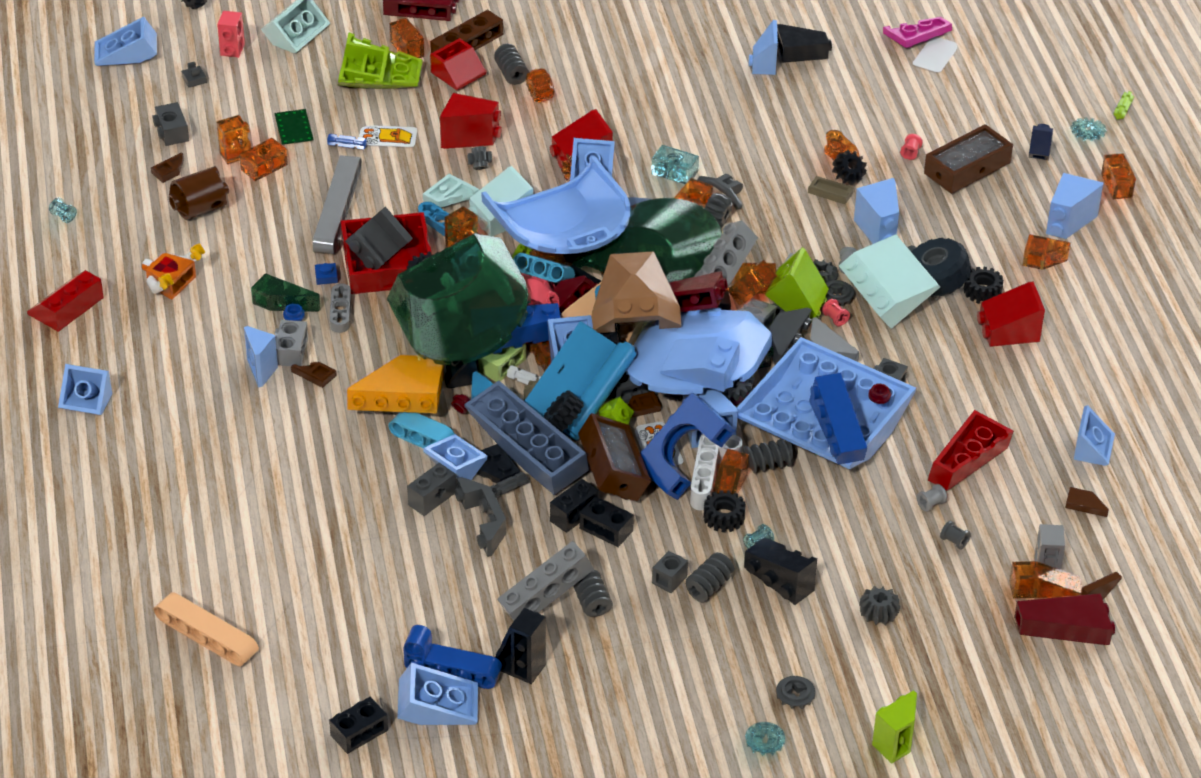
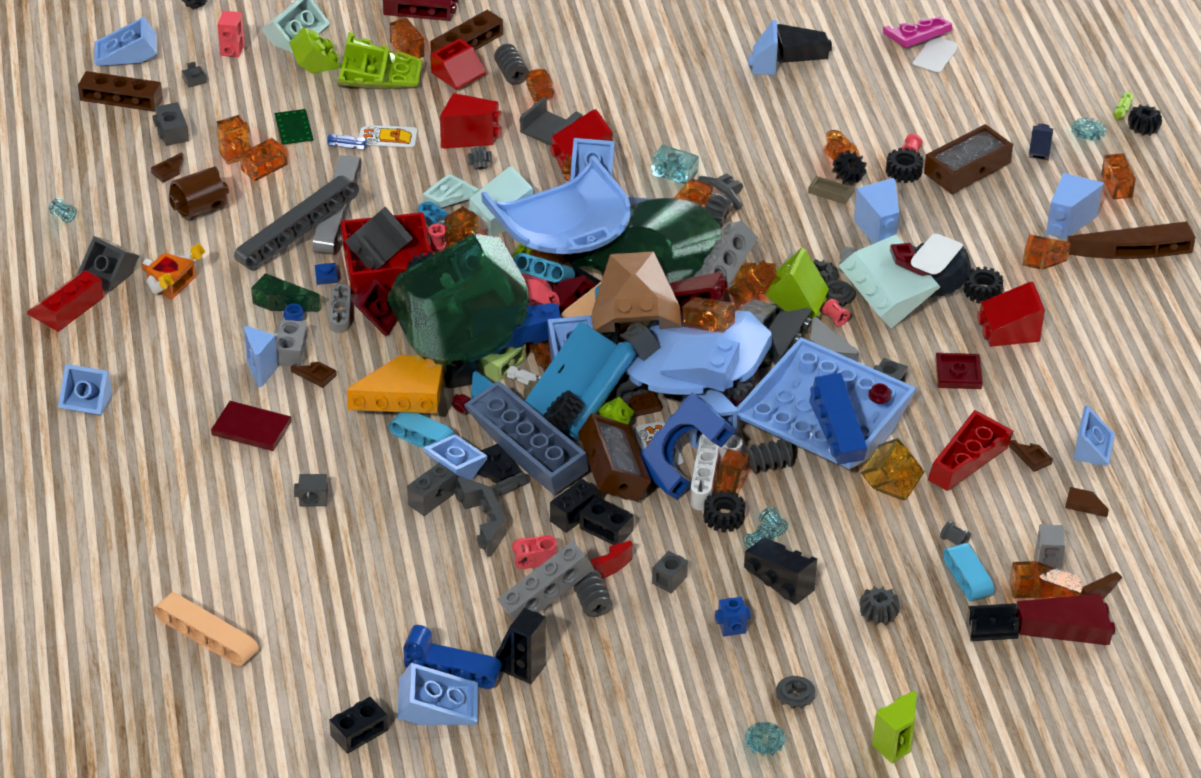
(108, 262): none -> dark grey slope
(120, 91): none -> reddish brown brick
(251, 425): none -> dark red tile
(296, 222): none -> dark grey beam
(312, 490): none -> dark grey brick
(314, 52): none -> lime slope
(373, 303): none -> dark red slope
(437, 237): none -> coral bush
(536, 551): none -> coral piece
(543, 124): none -> dark grey panel
(618, 557): none -> red slope
(641, 340): none -> dark grey brick
(709, 314): none -> clear orange brick
(709, 576): dark grey piece -> none
(732, 616): none -> blue brick
(771, 518): none -> clear light blue bush
(892, 470): none -> clear yellow slope
(902, 256): none -> dark red tile
(904, 165): none -> black tyre
(931, 497): light grey bush -> none
(936, 254): none -> white sticker
(958, 370): none -> dark red tile
(968, 572): none -> medium azure beam
(992, 622): none -> black hinge
(1033, 456): none -> reddish brown tile
(1135, 242): none -> reddish brown slope
(1144, 120): none -> black gear

